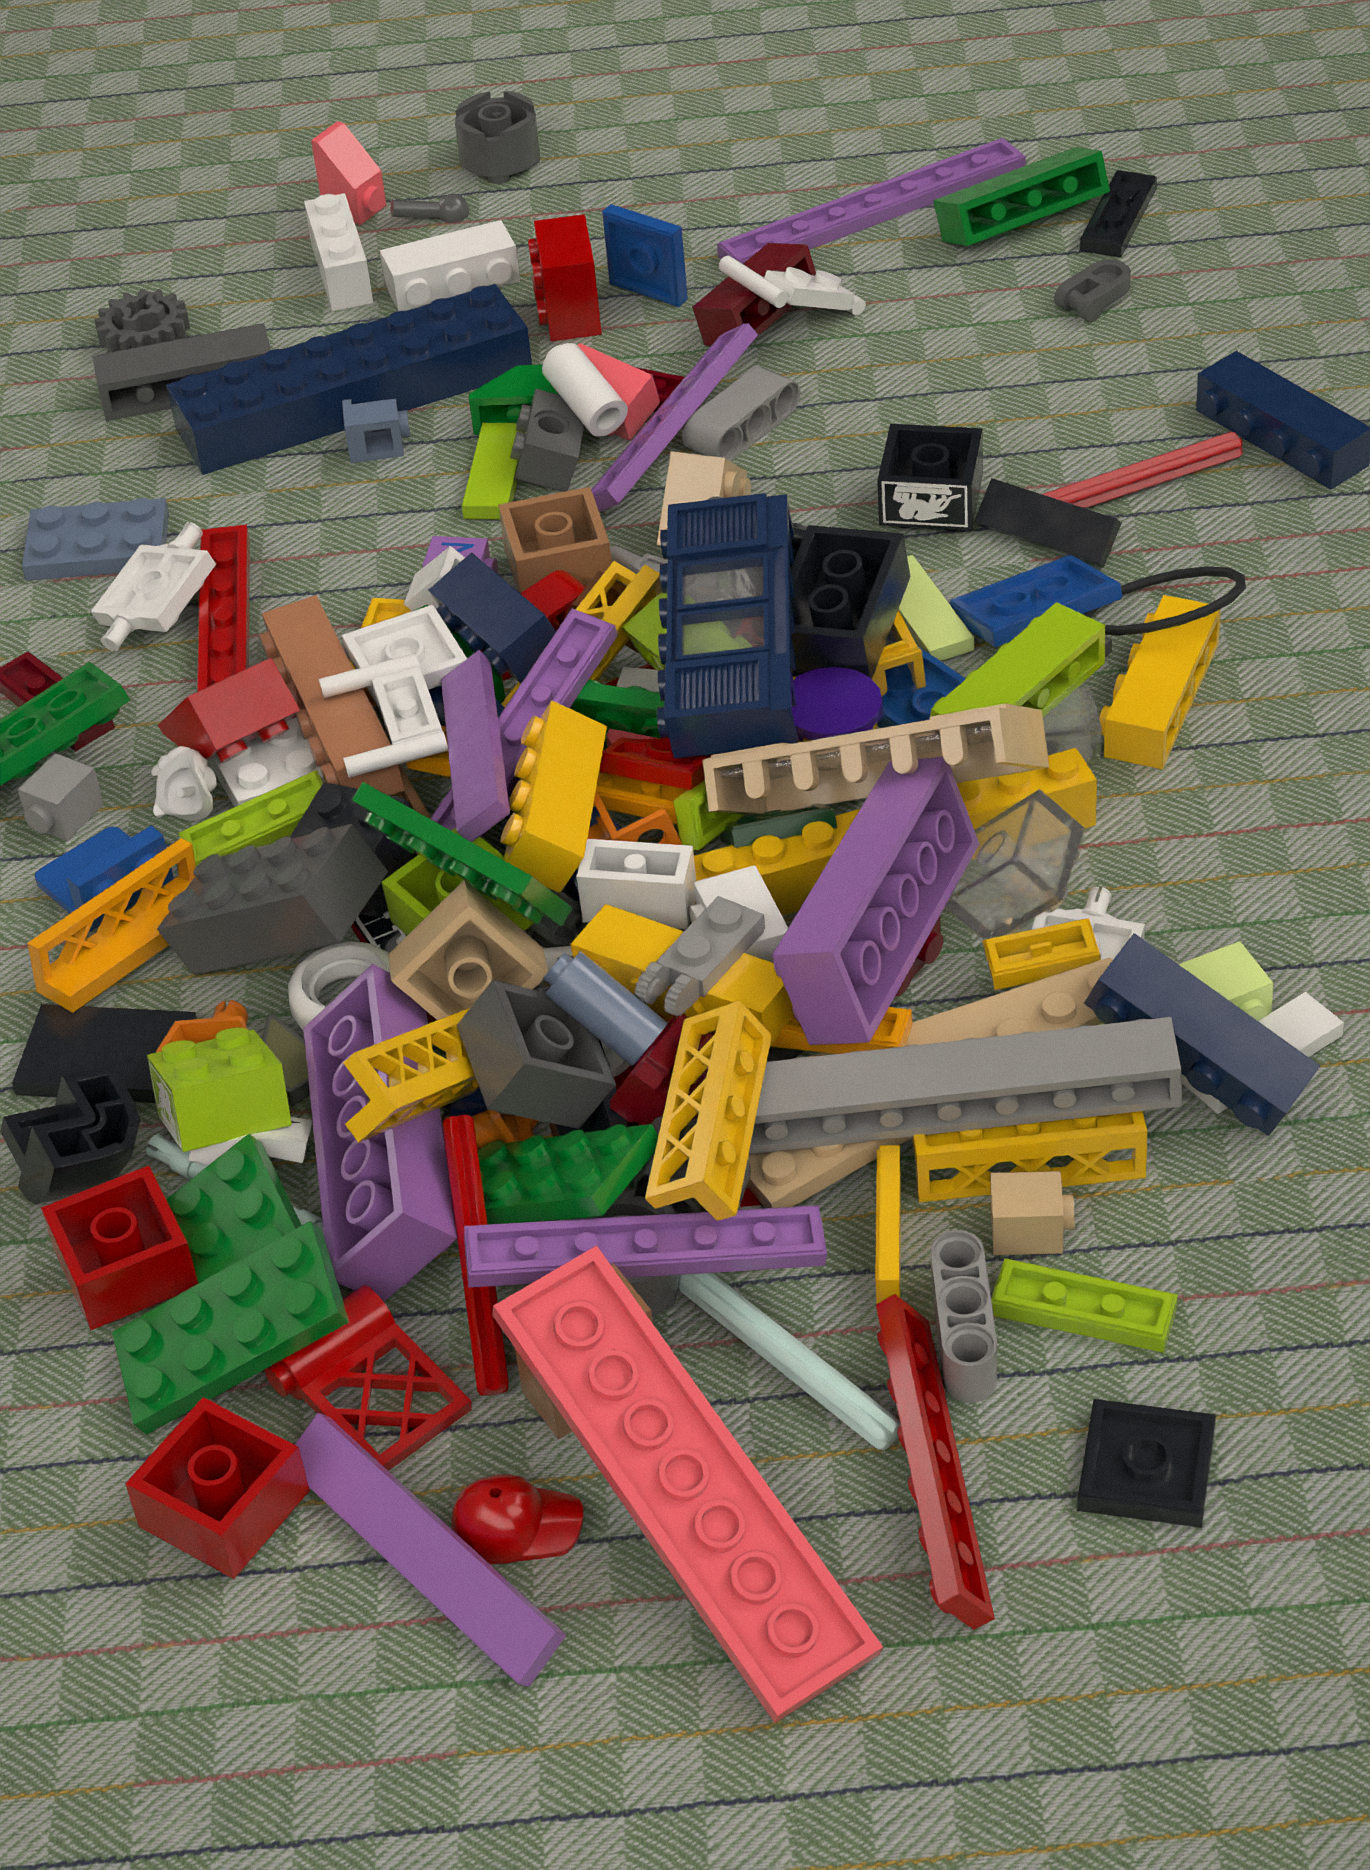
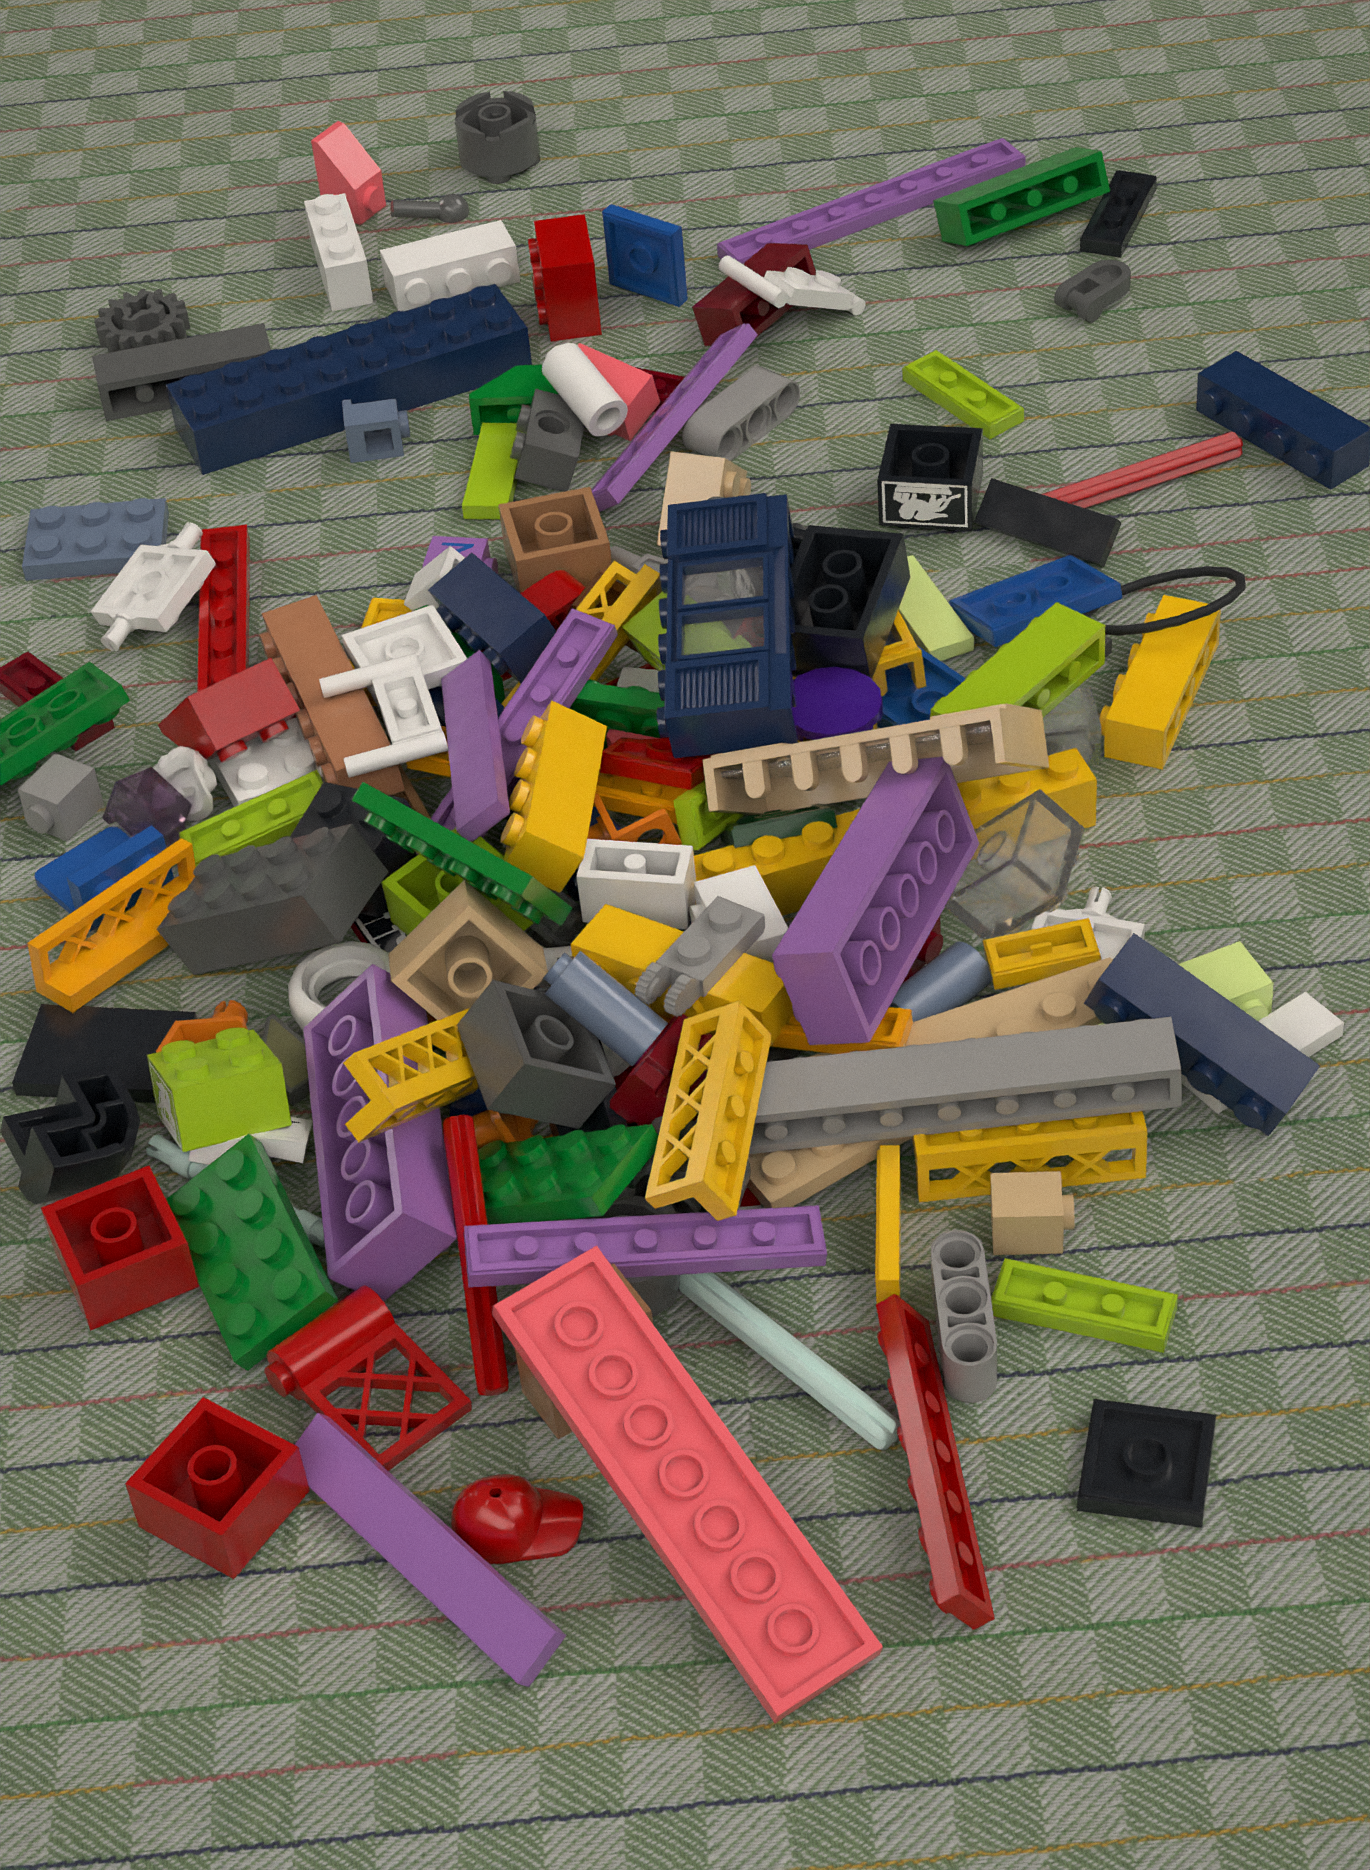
(147, 801): none -> clear purple brick
(229, 1327): green plate -> none
(944, 982): none -> sand blue brick
(963, 394): none -> lime tile

